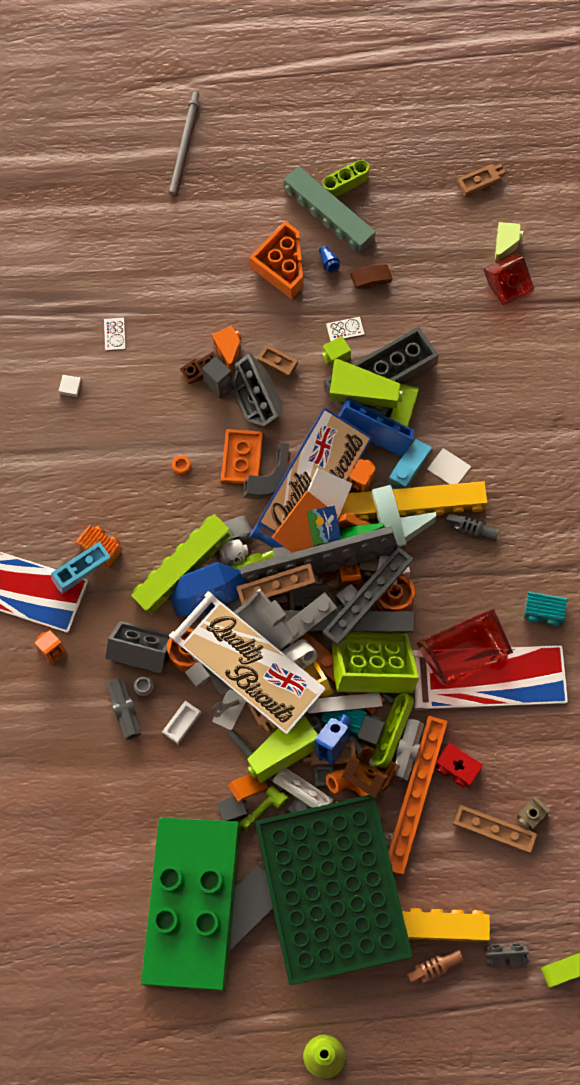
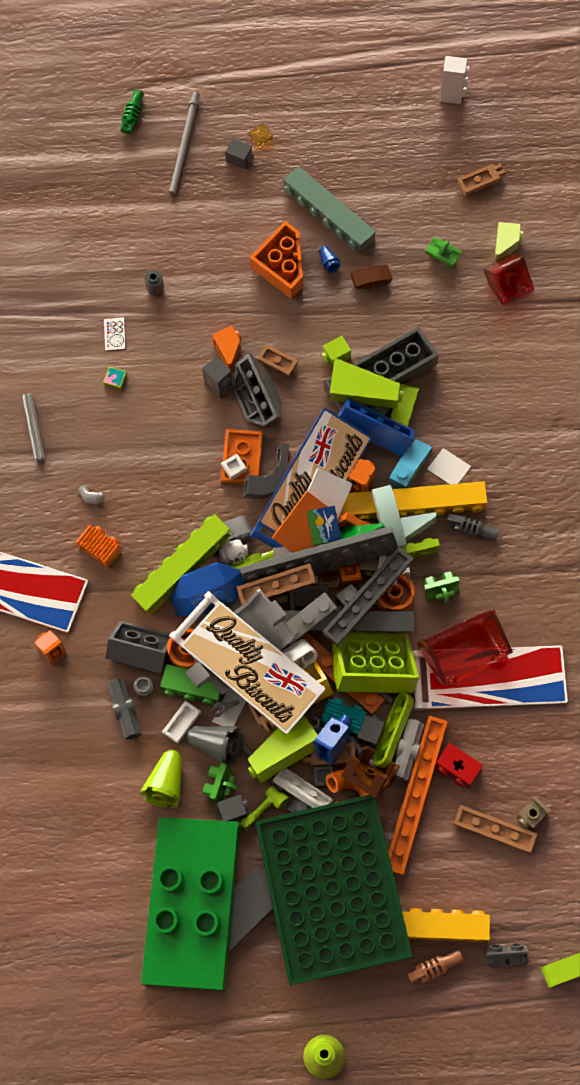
(33, 427): none -> light grey axle
(70, 386): white tile -> none
(79, 567): medium azure slope -> none
(90, 497): none -> light grey arm
(115, 378): none -> tile
(131, 112): none -> green hinge
(154, 282): none -> dark grey brick
(165, 781): none -> lime cone
(178, 683): none -> bright green brick
(181, 465): orange tile -> none
(193, 370): reddish brown slope -> none
(218, 742): none -> dark grey cone
(222, 785): none -> bright green hips
(234, 466): none -> white tile
(239, 153): none -> dark grey brick
(246, 787): orange tile -> none
(260, 135): none -> clear yellow tile
(345, 328): white sticker -> none
(346, 702): white sticker -> none
(349, 172): lime beam -> none
(426, 547): none -> lime plate
(441, 589): none -> bright green hips
(443, 252): none -> bright green hips
(454, 80): none -> white brick
(545, 609): teal brick -> none

